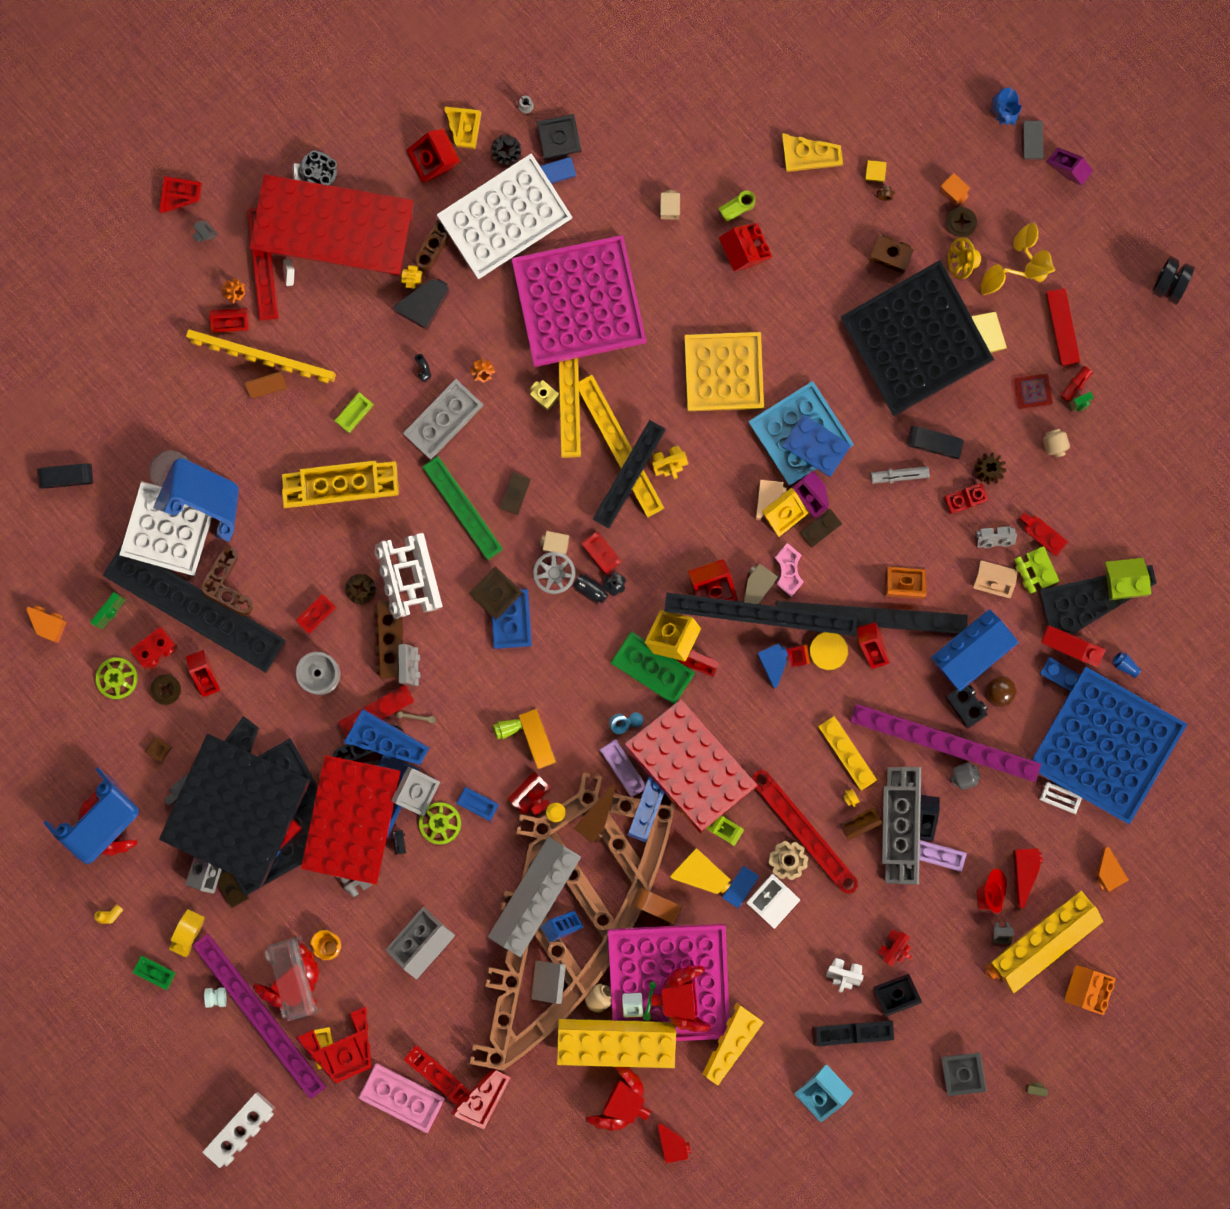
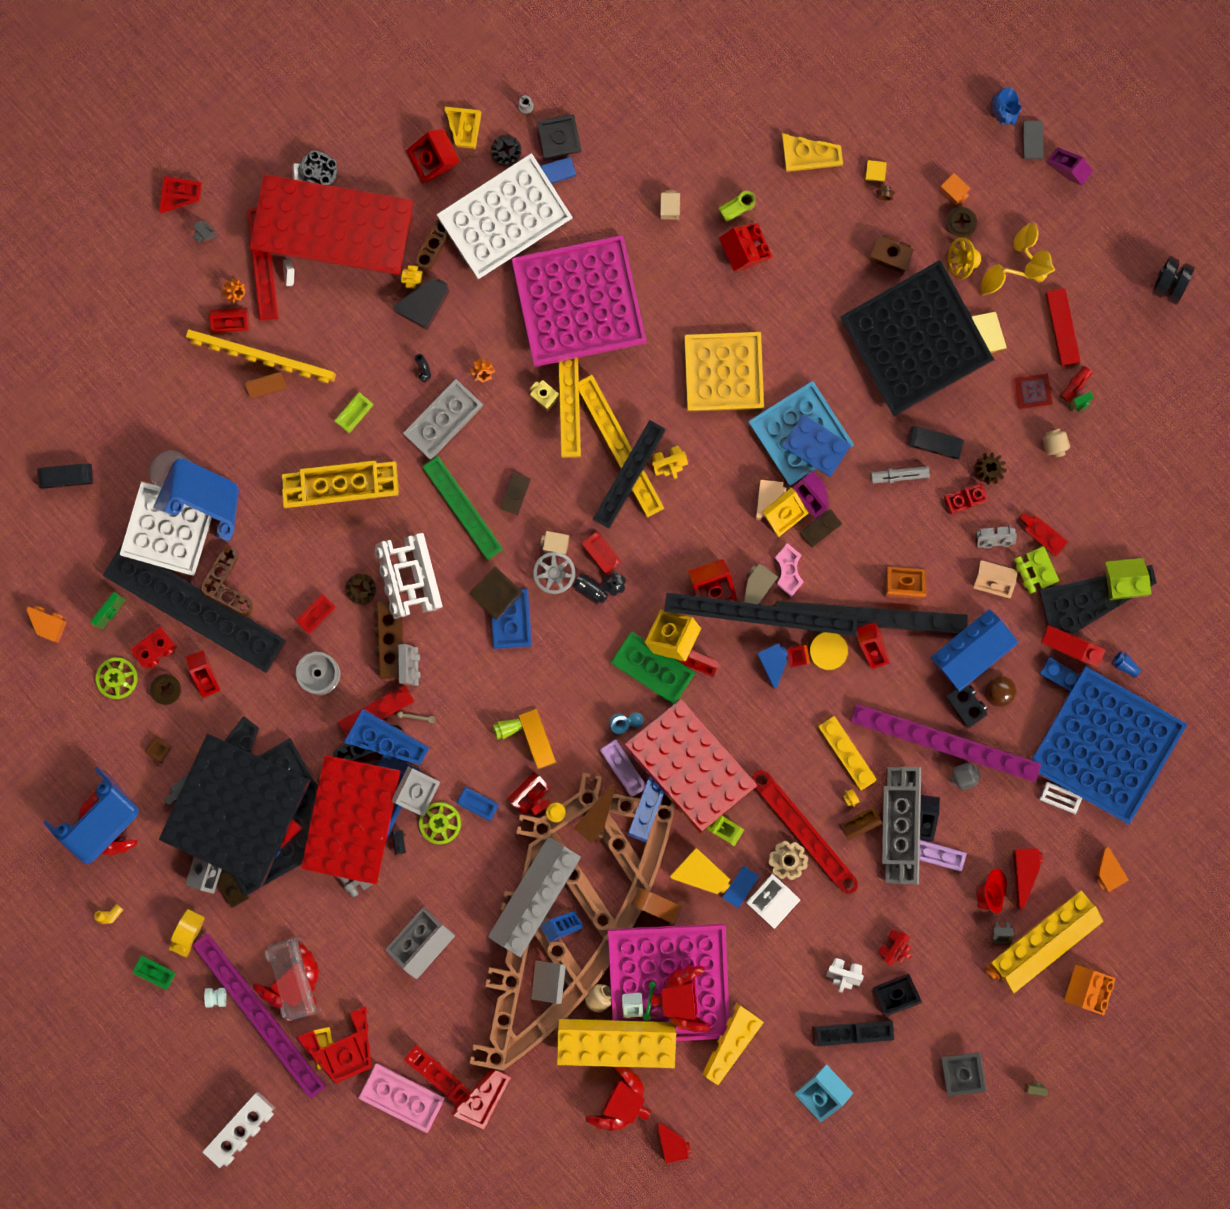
(326, 944): light orange hair -> none

